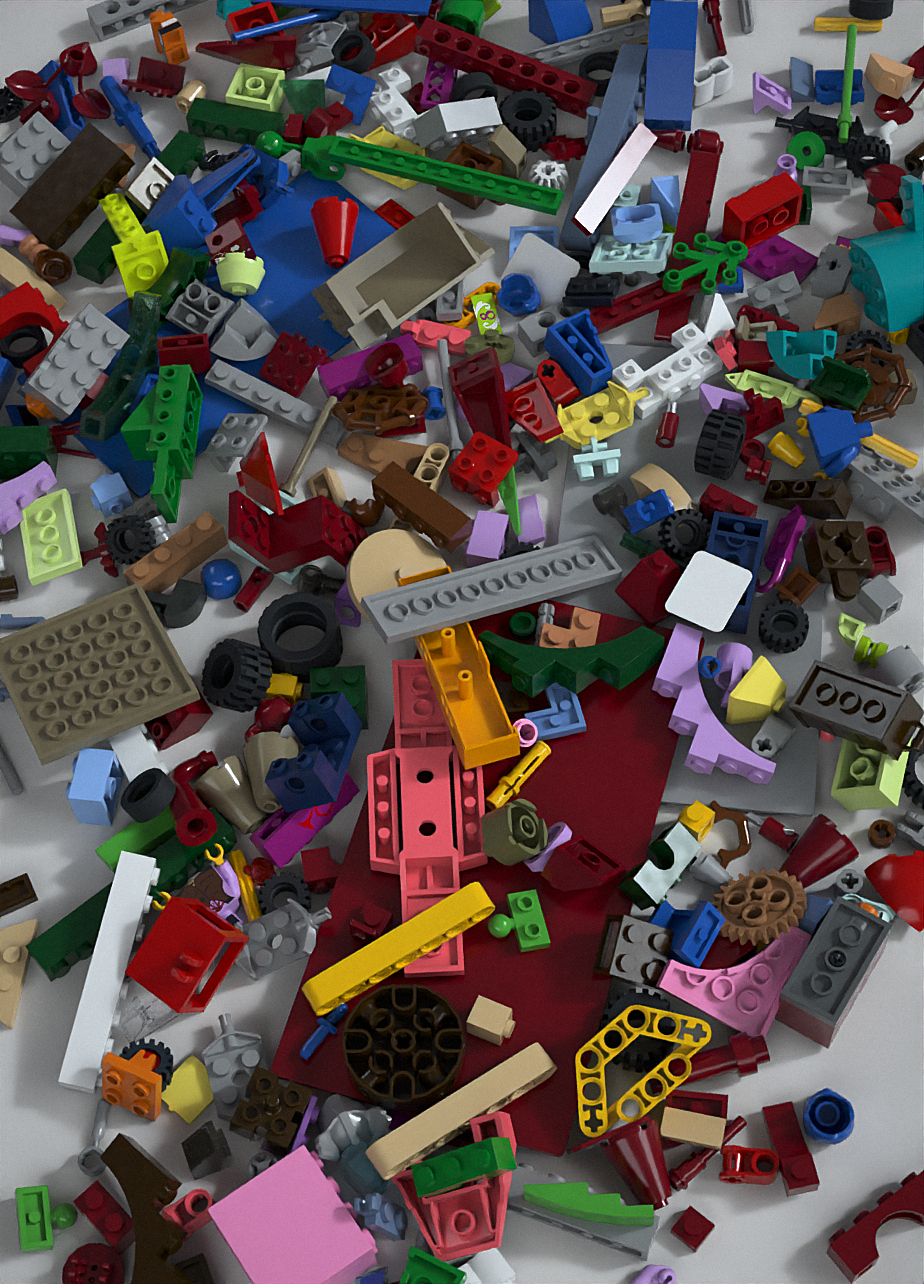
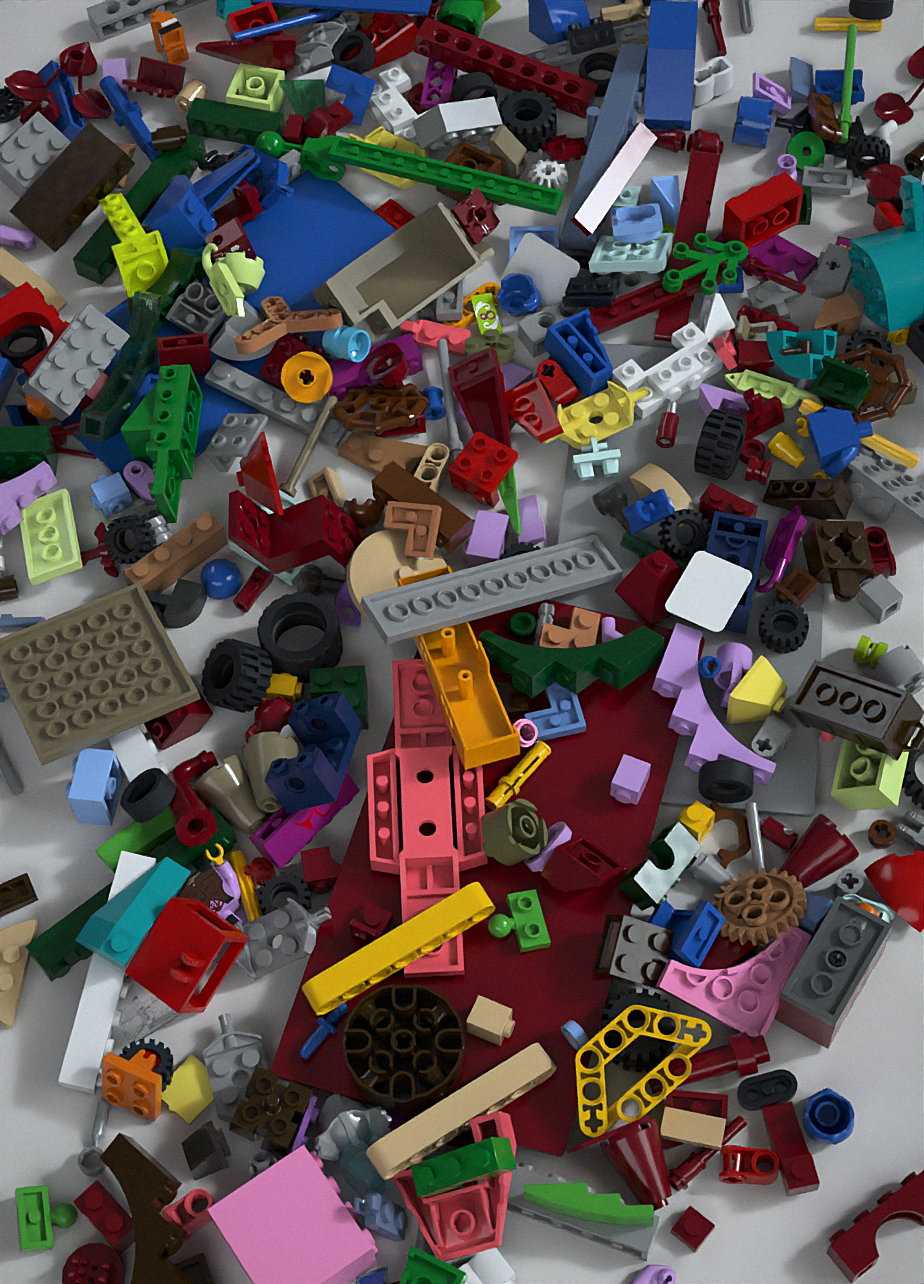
(31, 246): nougat wheel -> none
(53, 267): reddish brown hair -> none
(126, 920): none -> teal wedge
(140, 482): none -> lavender plate
(149, 185): plate -> none
(169, 138): none -> dark brown brick
(223, 284): none -> yellowish green plate
(282, 320): none -> nougat piece
(319, 370): none -> light orange plate
(335, 228): red cone -> none
(347, 343): none -> medium azure wheel
(420, 522): none -> nougat plate
(475, 205): none -> dark red piece
(530, 458): dark grey hips -> none
(574, 1034): none -> light blue tile
(589, 36): none -> black bracket
(608, 630): none -> lavender arm
(630, 780): none -> lavender brick
(726, 781): none -> black tyre
(752, 122): none -> blue brick
(753, 267): none -> dark red pin
(755, 837): none -> light grey bar
(765, 1088): none -> black plate
(802, 348): none -> dark brown hand
(824, 117): none -> reddish brown plate
(850, 629): yellowish green tile -> none
(888, 75): light nougat slope -> none

